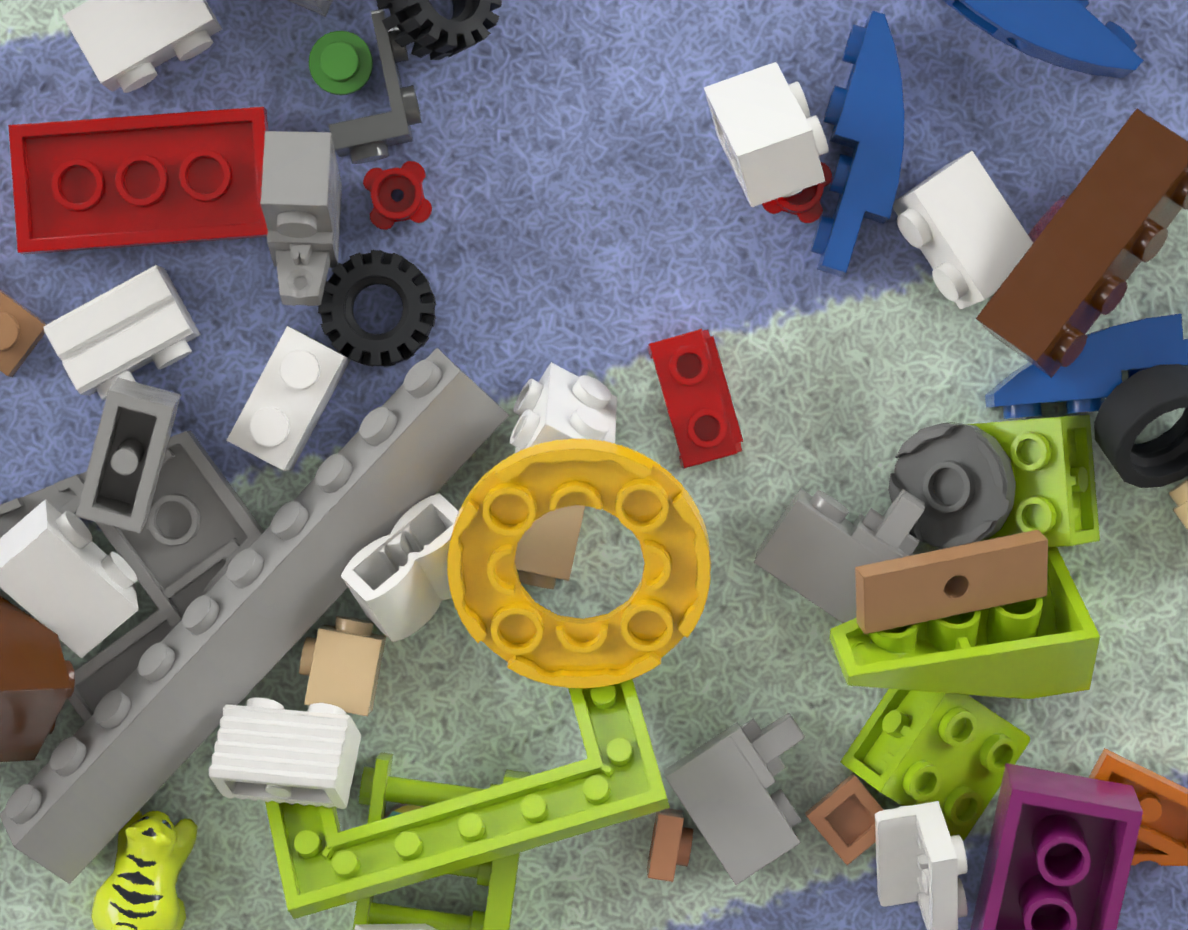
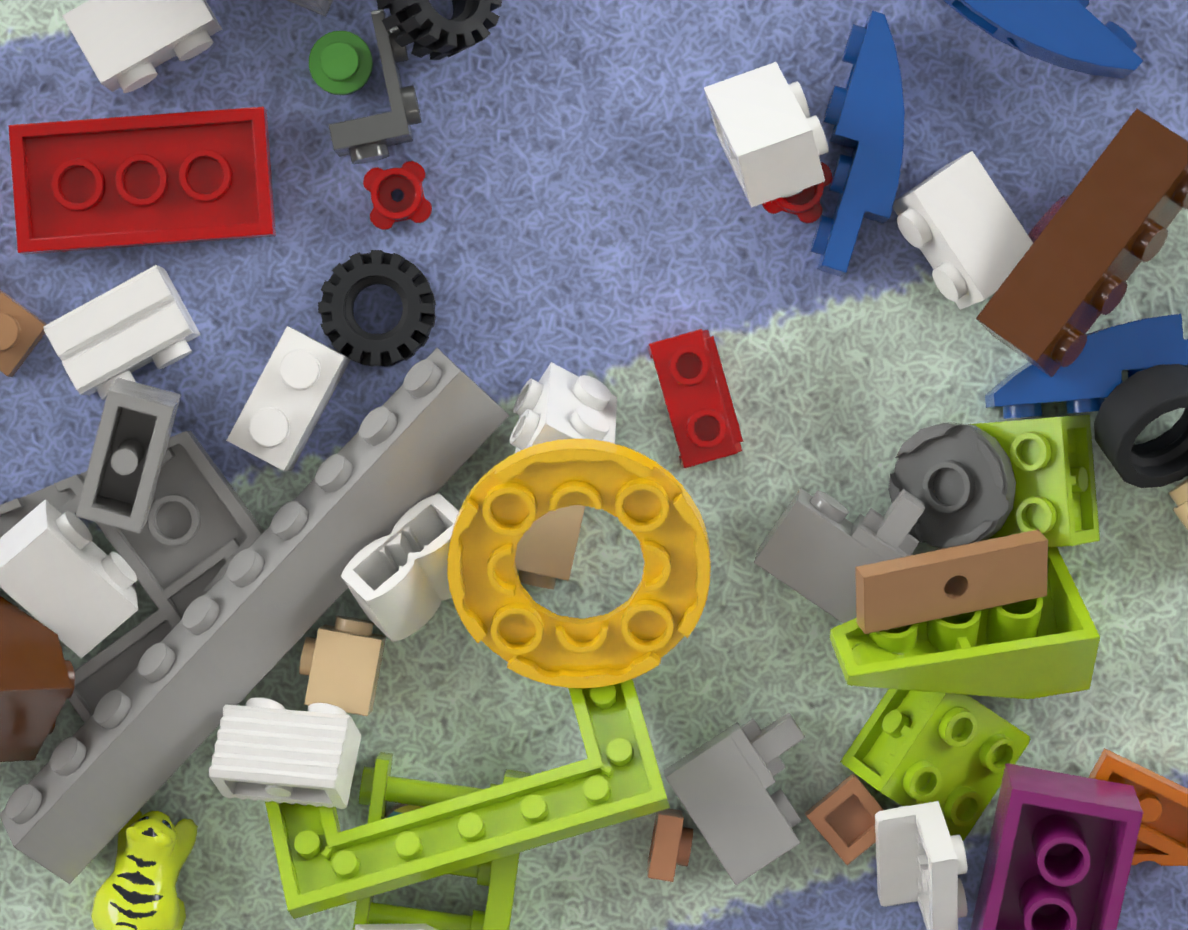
(301, 211): light grey hinge -> none

